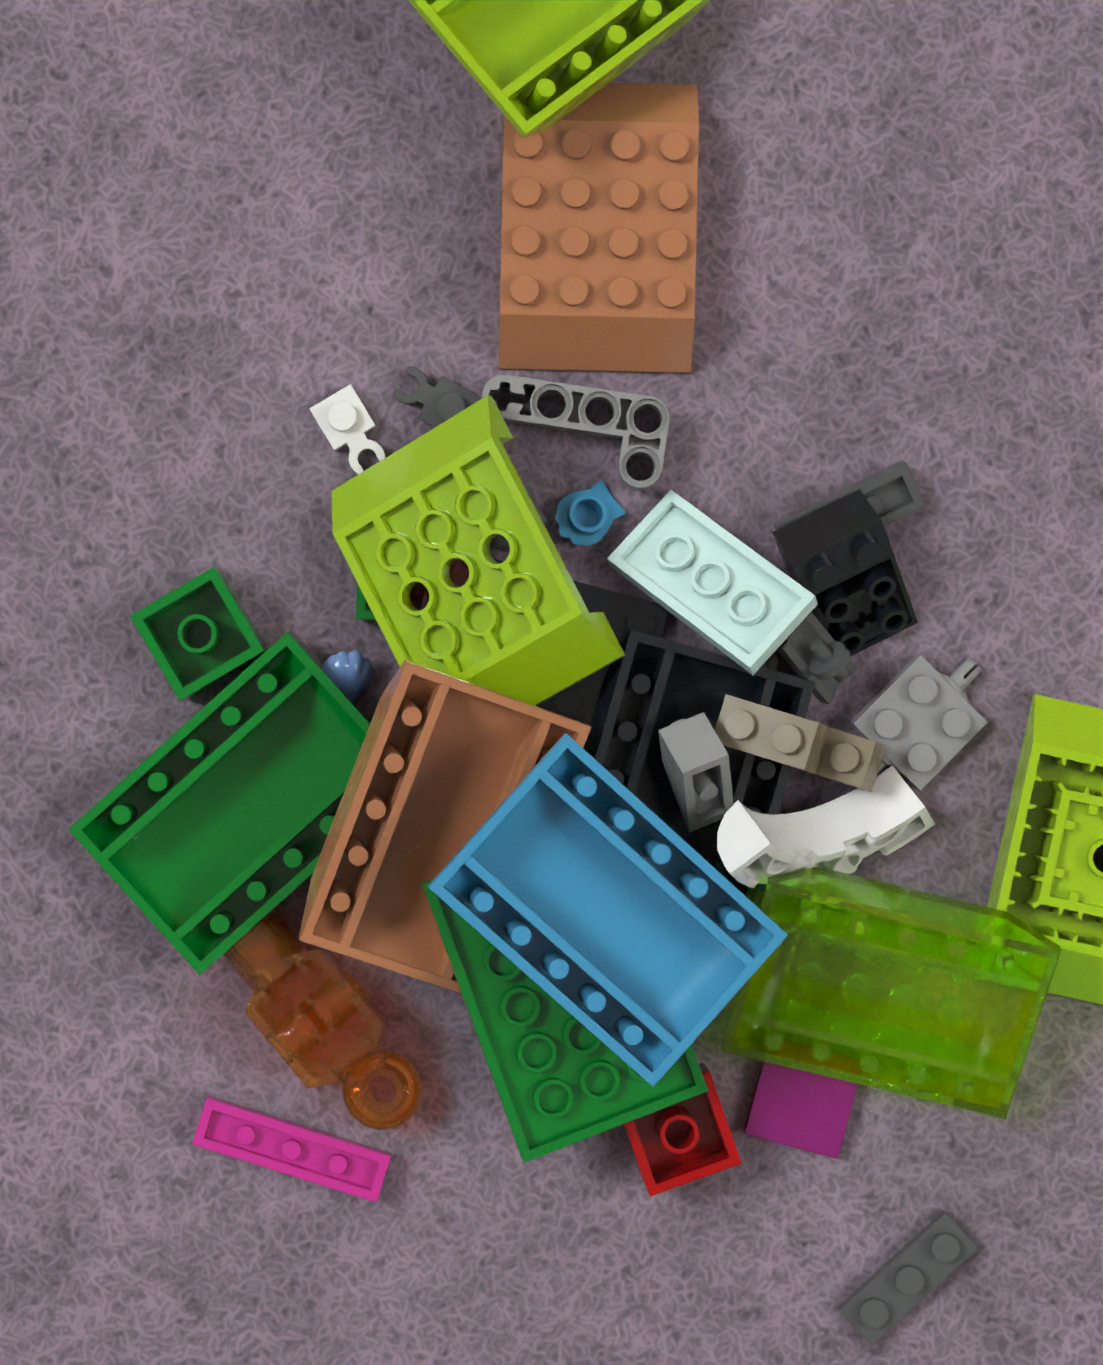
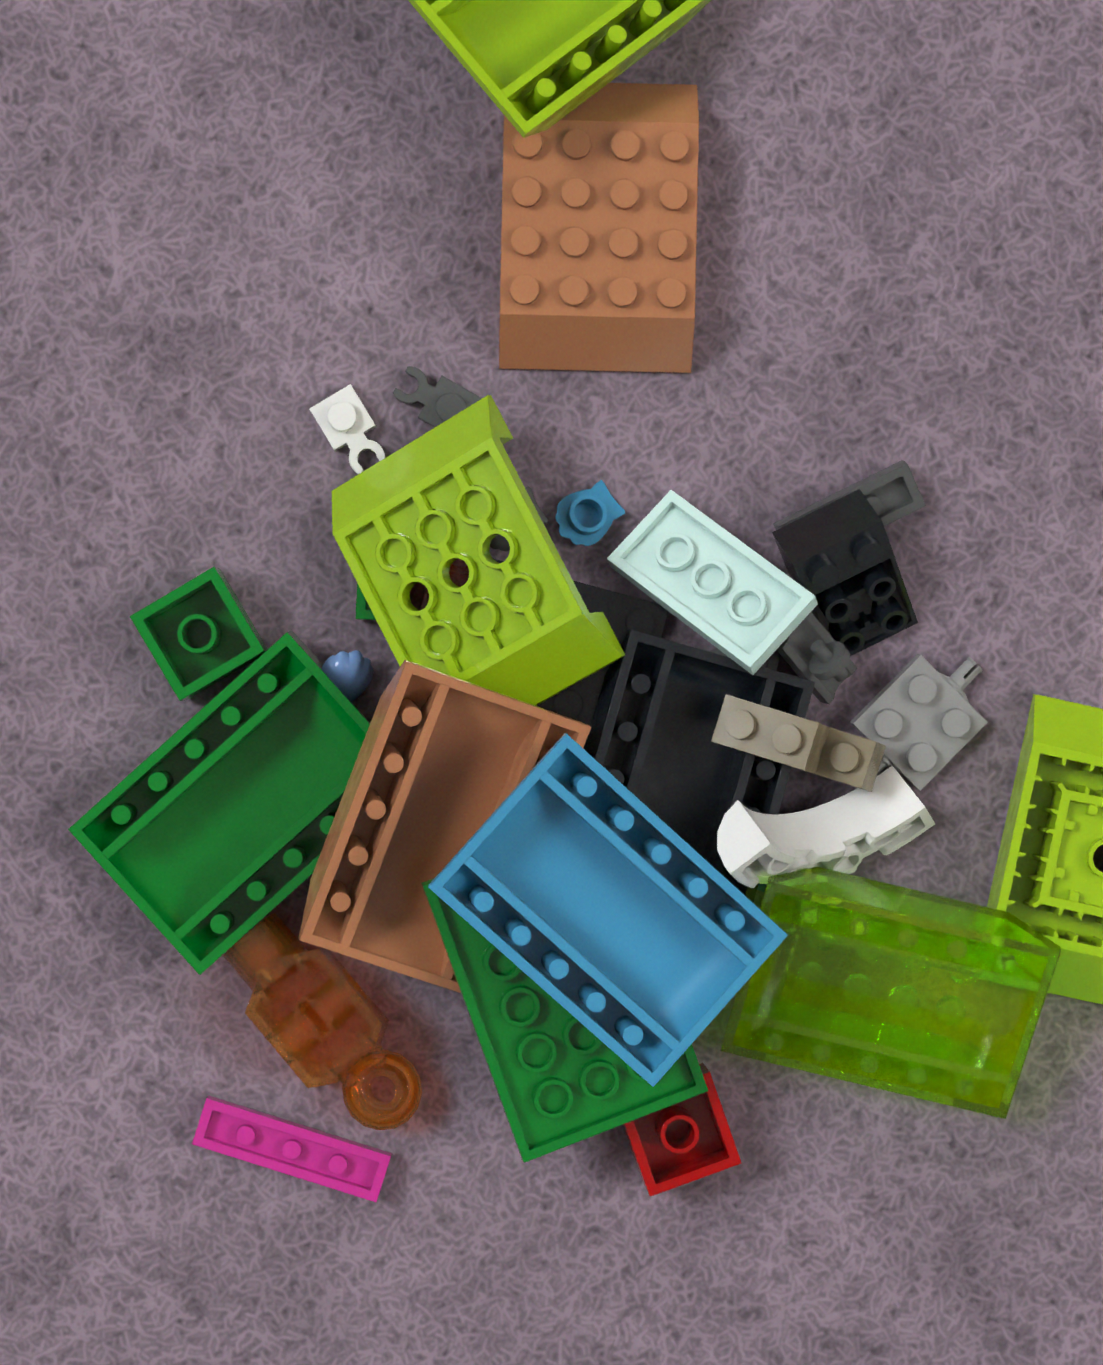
(575, 421): light grey beam -> none
(697, 770): light grey slope -> none
(800, 1109): magenta tile -> none
(907, 1277): dark grey plate -> none

